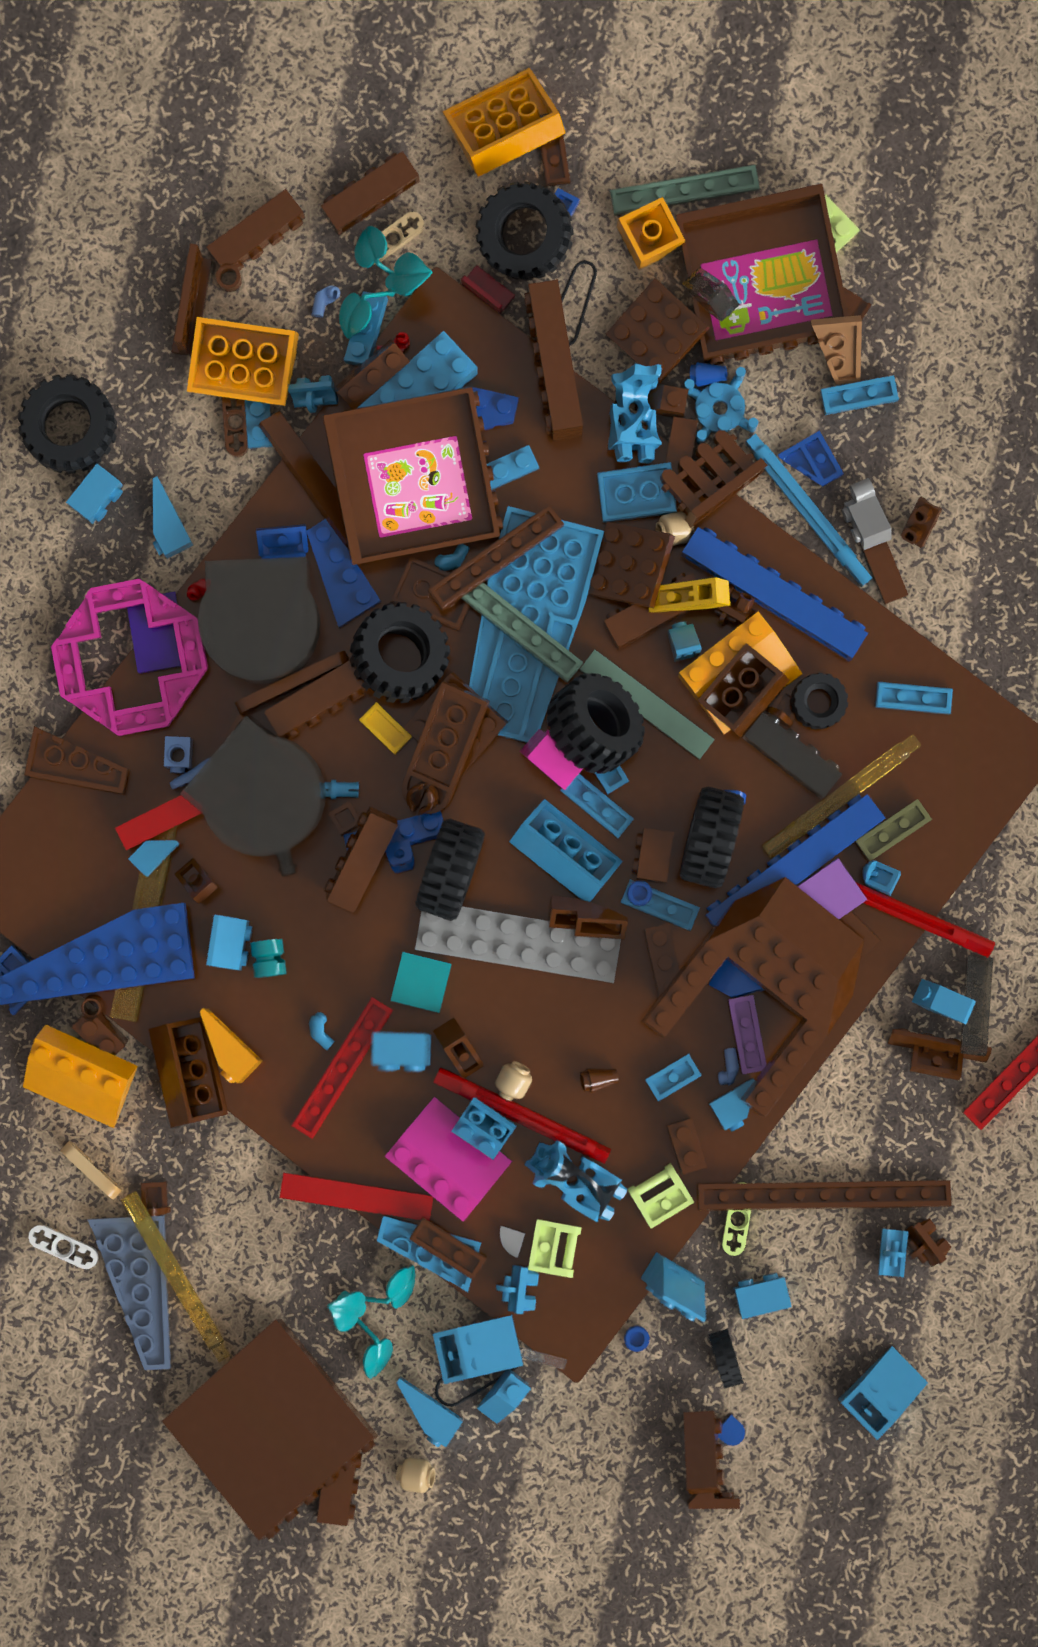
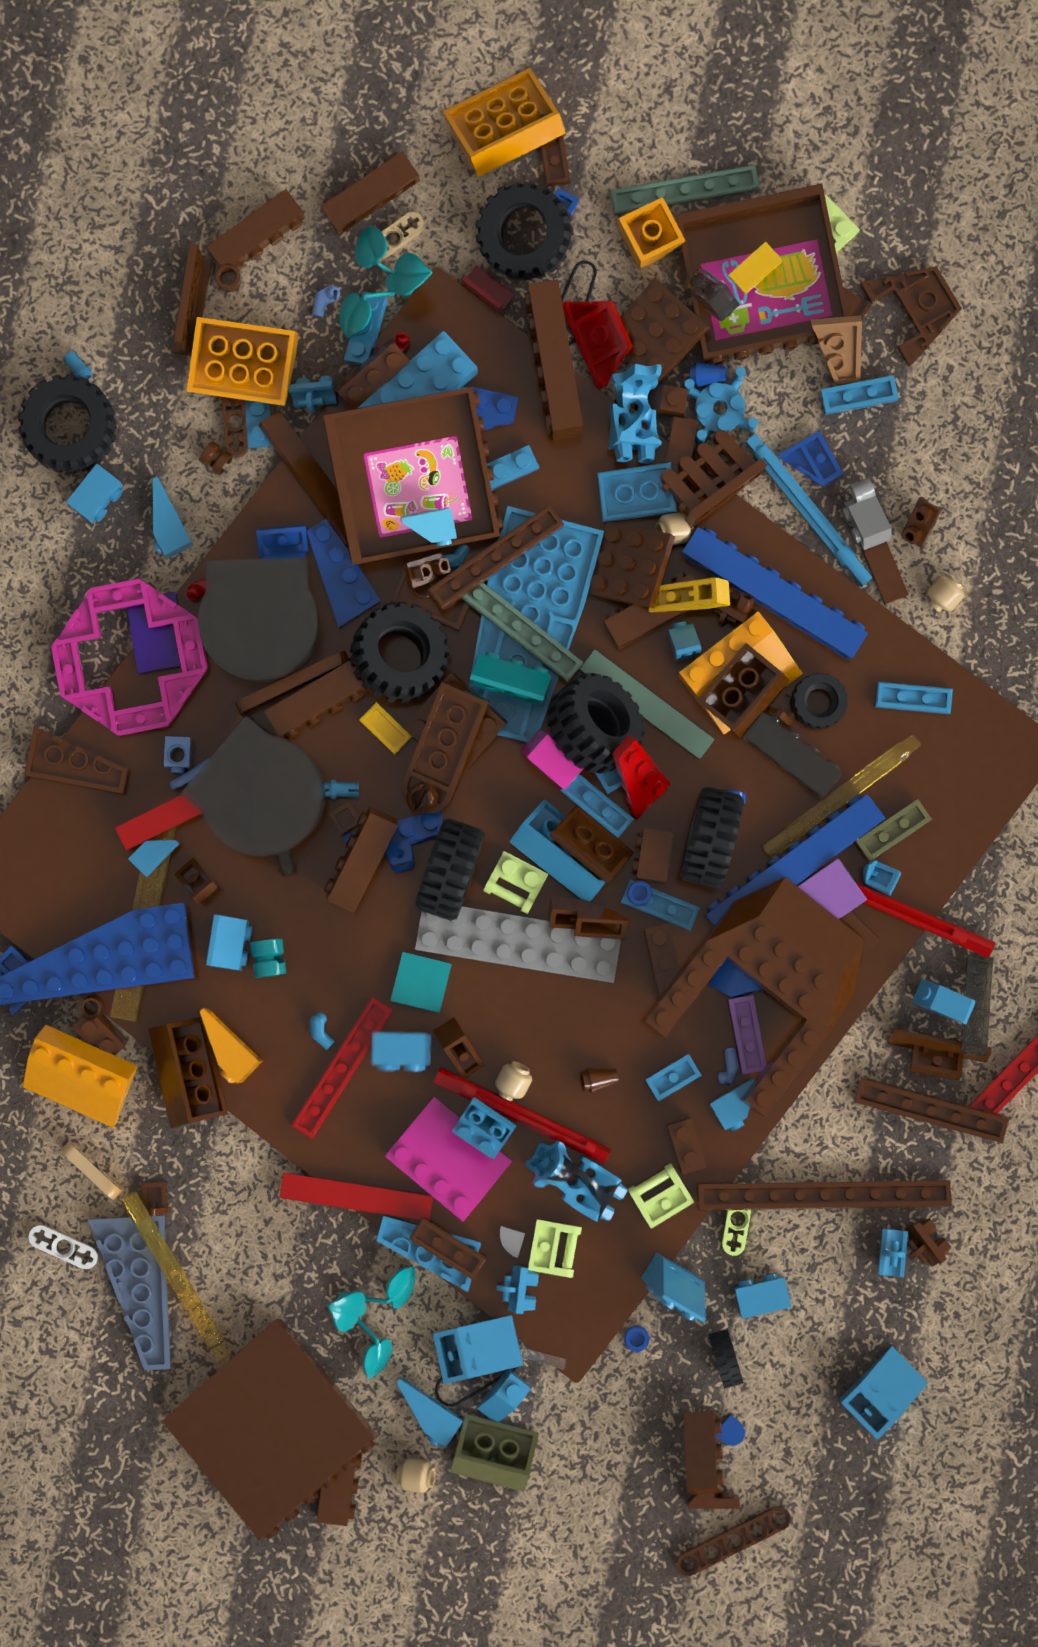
(77, 366): none -> dark azure pin
(215, 457): none -> reddish brown wheel
(426, 570): none -> reddish brown hips
(433, 525): none -> medium azure slope
(494, 1452): none -> olive slope
(511, 678): none -> teal slope
(519, 874): none -> yellowish green plate
(591, 844): none -> reddish brown tile
(599, 337): none -> red wing
(639, 776): none -> red wing
(724, 1550): none -> reddish brown beam
(755, 268): none -> yellow tile
(925, 300): none -> reddish brown wing
(932, 1109): none -> reddish brown plate
(945, 593): none -> tan head

